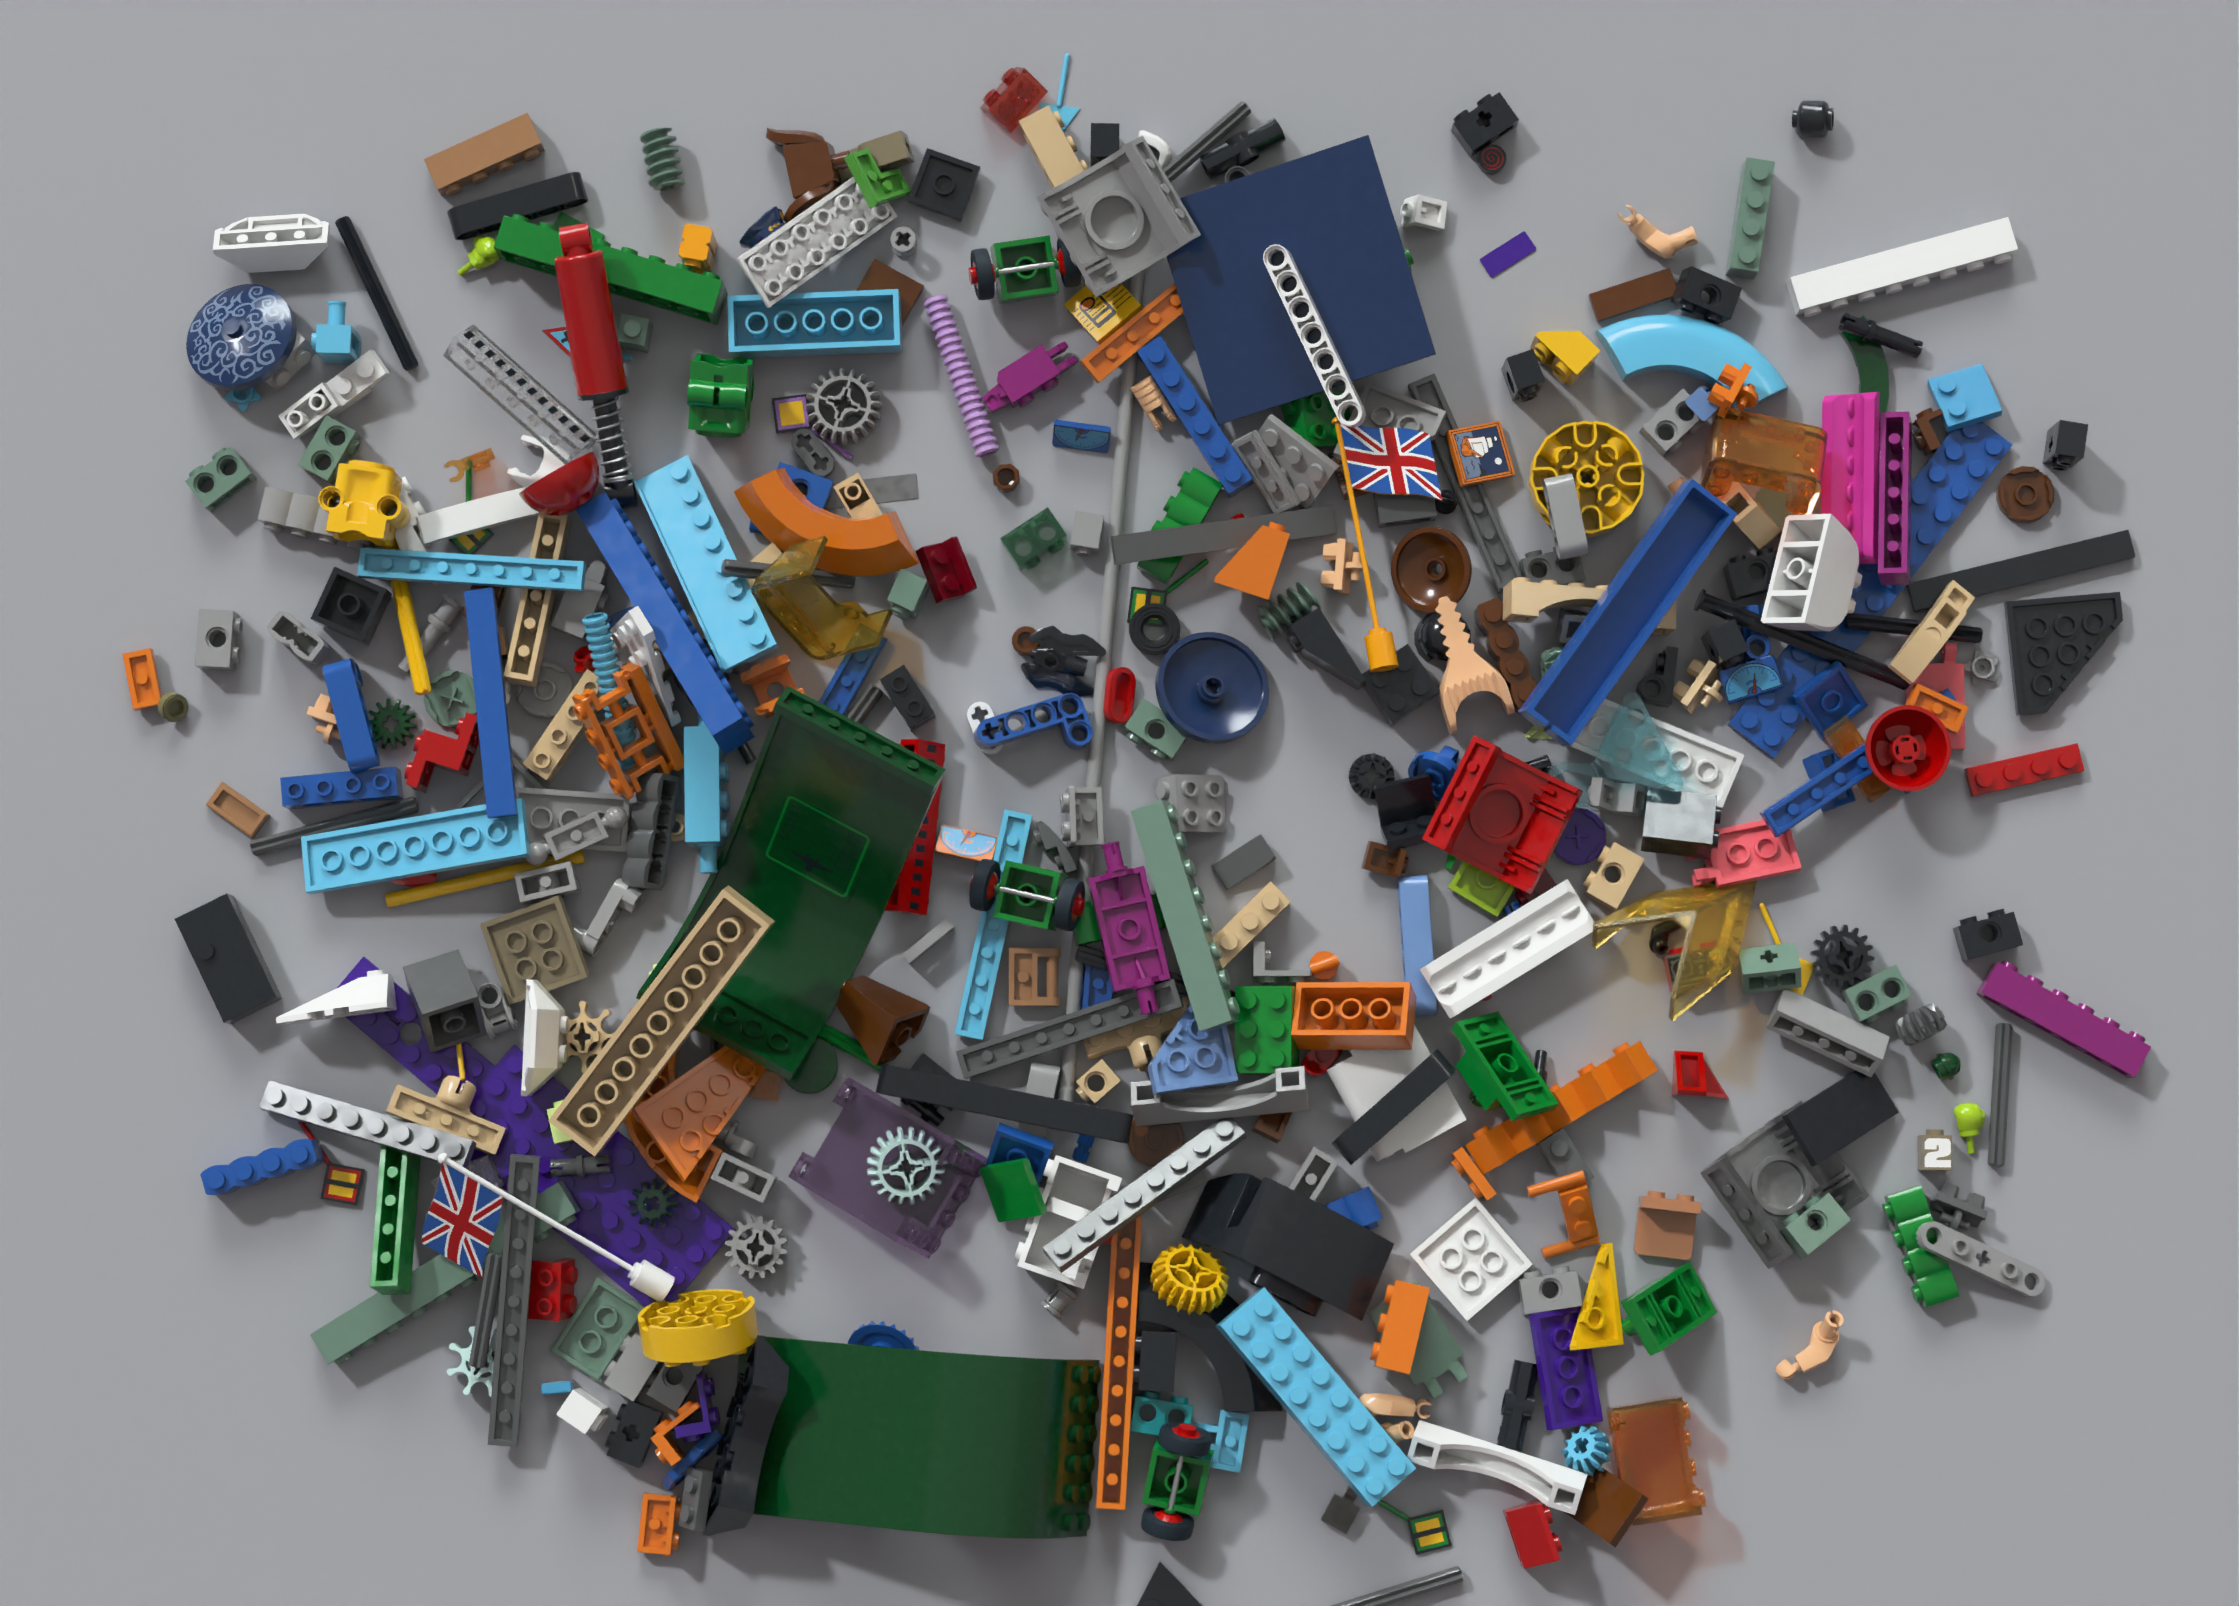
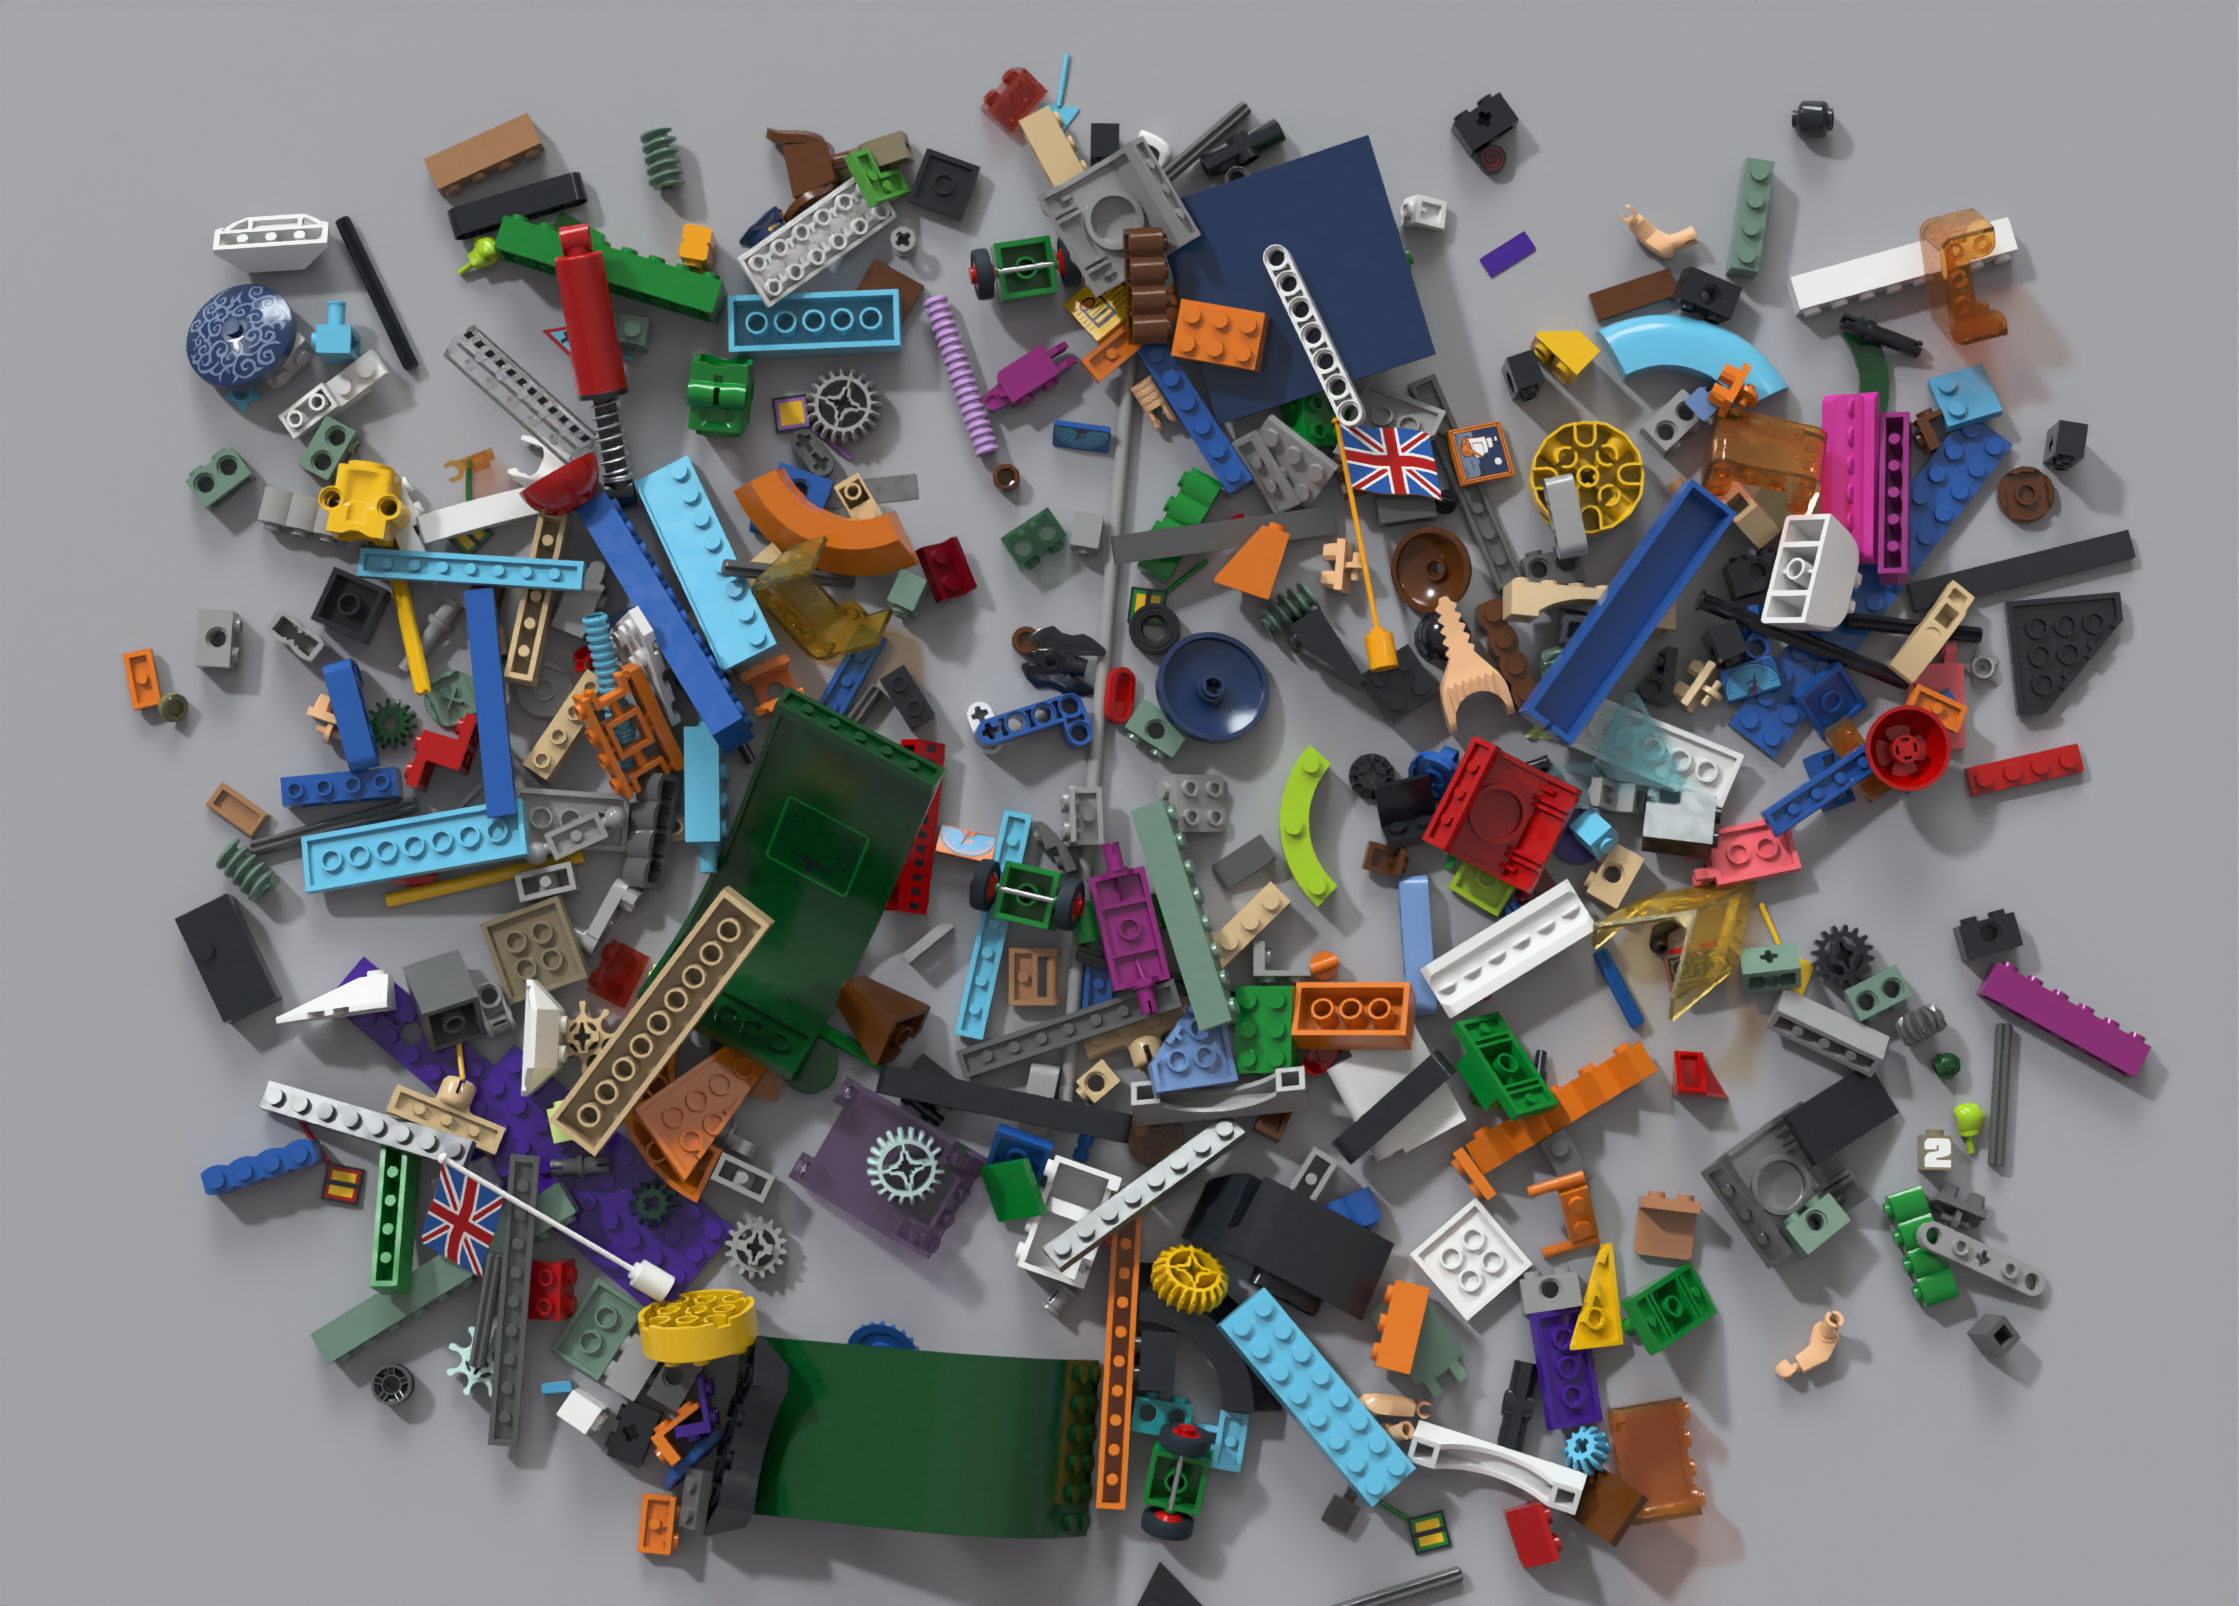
(245, 872): none -> sand green piece
(380, 1384): none -> black wheel
(617, 973): none -> clear red bracket
(1145, 285): none -> reddish brown brick
(1220, 335): none -> orange brick
(1295, 832): none -> lime brick
(1594, 833): none -> medium azure brick
(1618, 987): none -> blue axle
(1947, 249): none -> clear orange windscreen
(1993, 1335): none -> dark grey brick

